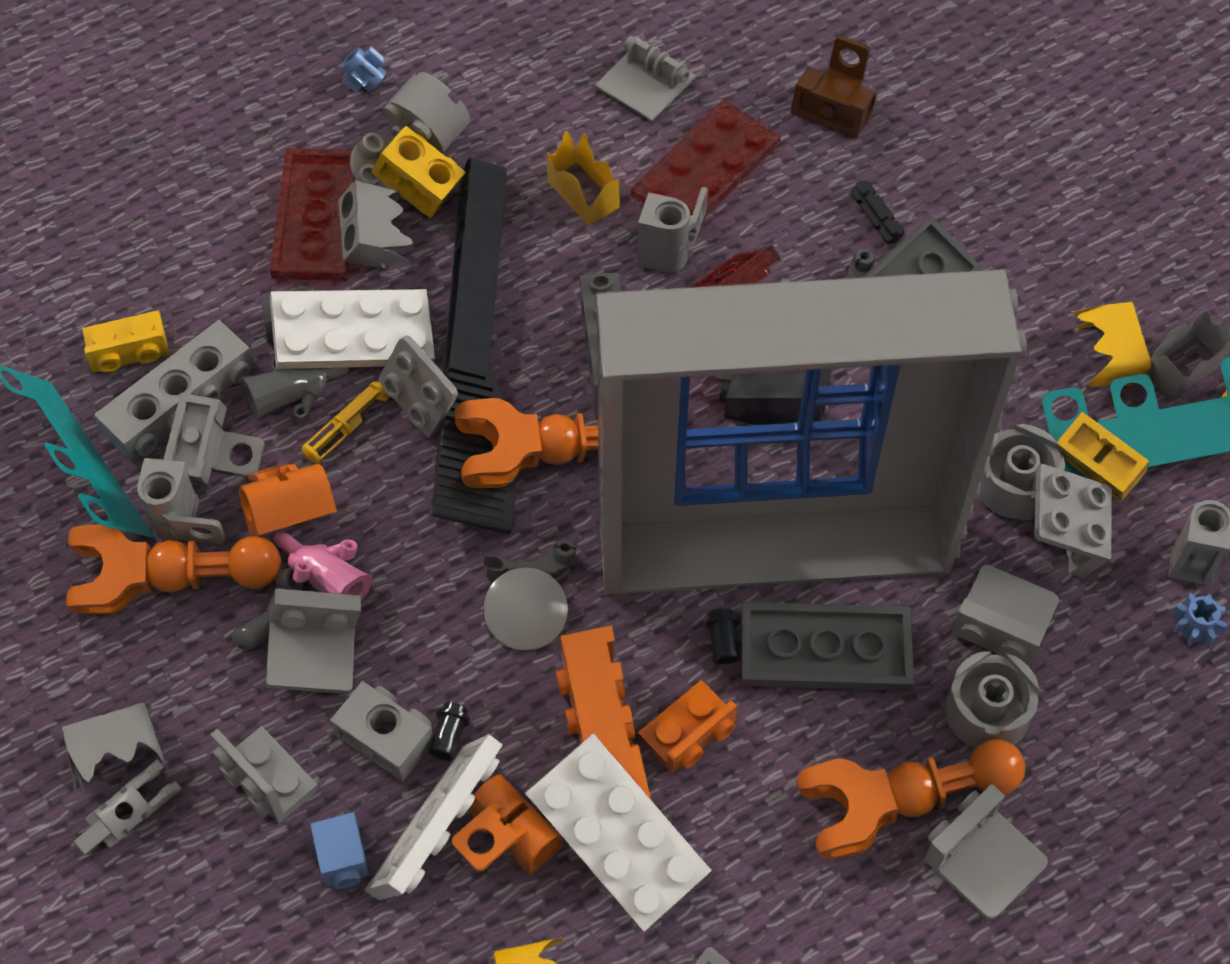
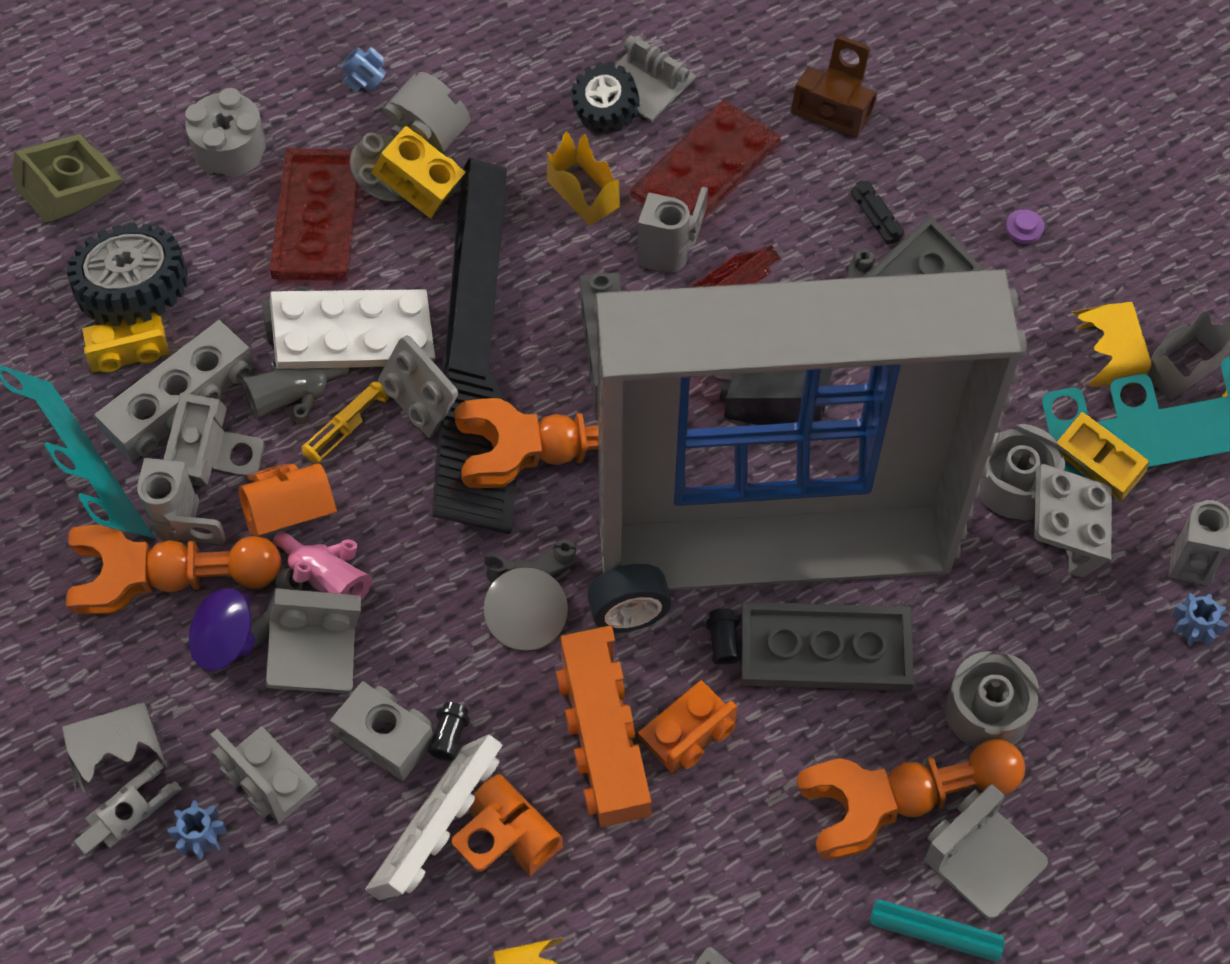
(63, 176): none -> olive slope
(127, 274): none -> black wheel
(193, 840): none -> medium blue gear
(221, 630): none -> dark purple dish
(225, 133): none -> light grey brick
(340, 851): medium blue brick -> none
(367, 226): light grey piece -> none
(598, 87): none -> black wheel
(618, 832): white plate -> none
(629, 597): none -> black wheel
(937, 930): none -> teal axle
(1005, 614): light grey bracket -> none
(1024, 226): none -> medium lavender plate

